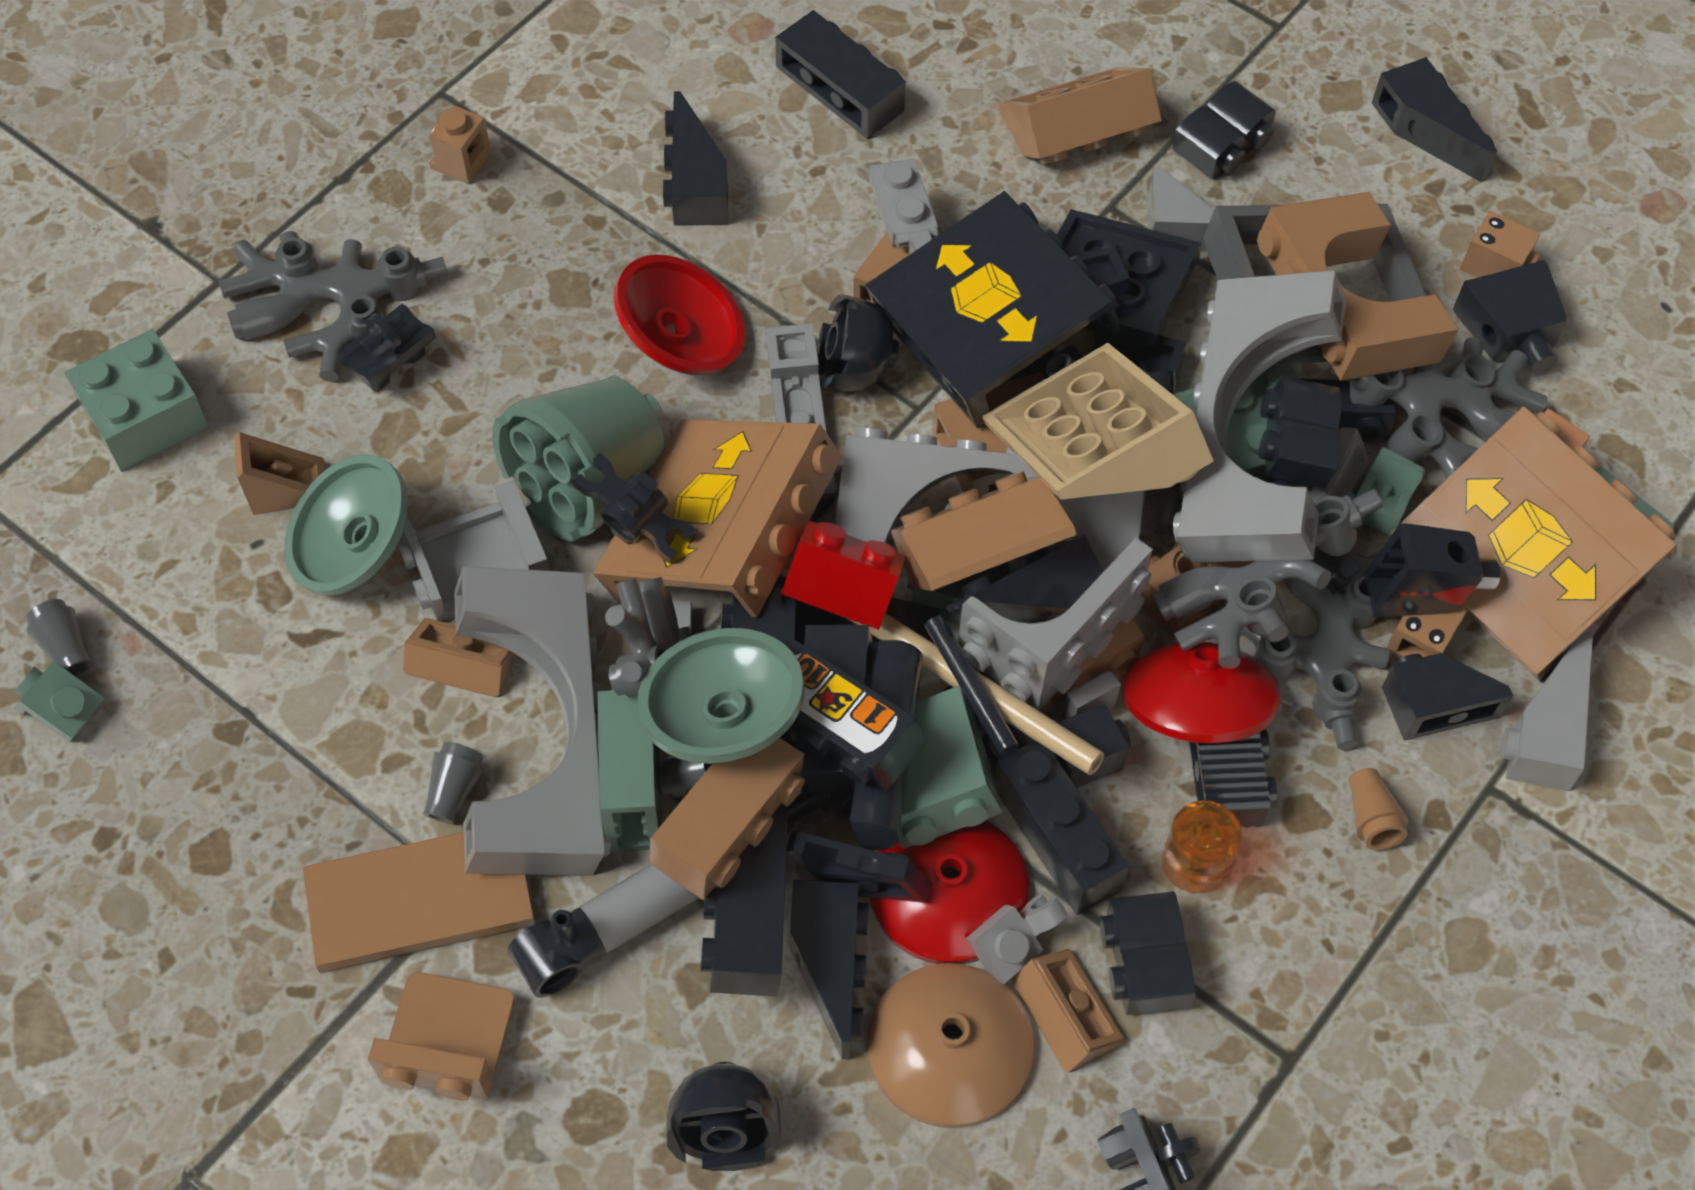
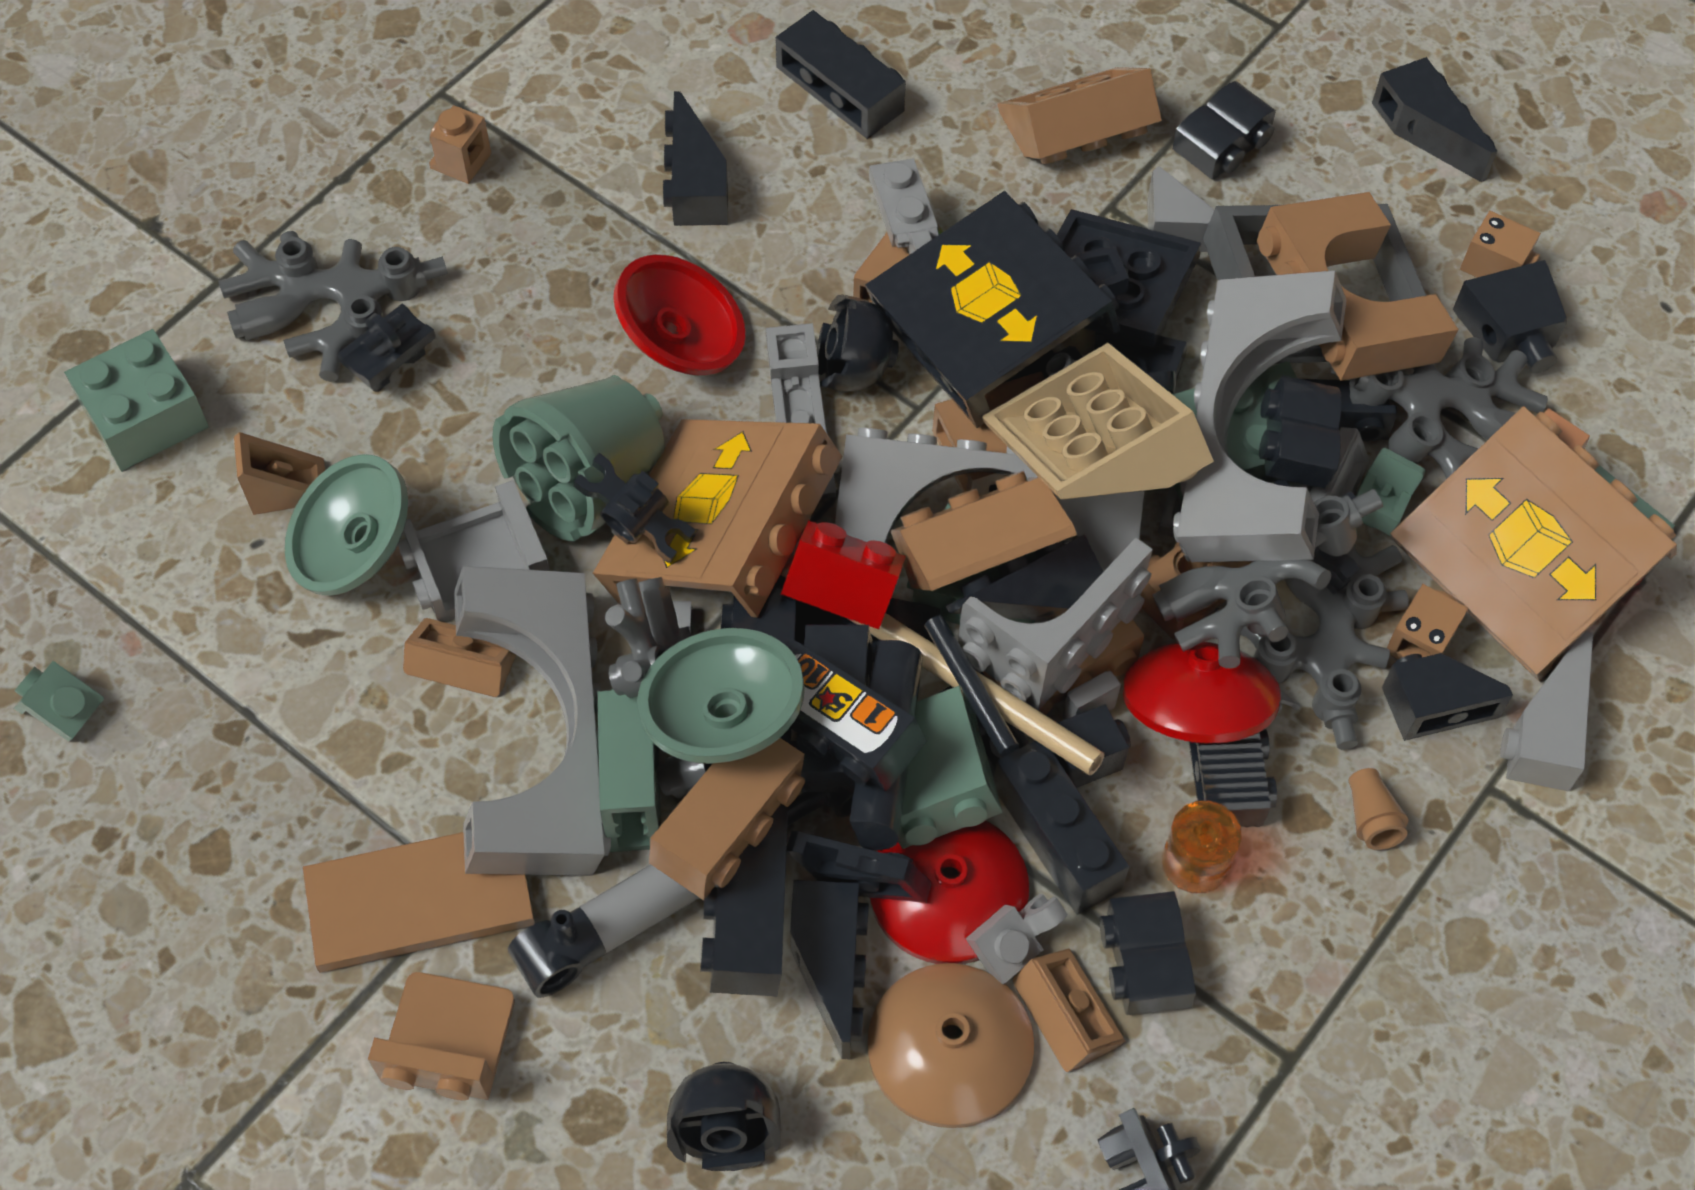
(58, 634): dark grey cone -> none
(451, 780): dark grey cone -> none
(1427, 572): black torso -> none

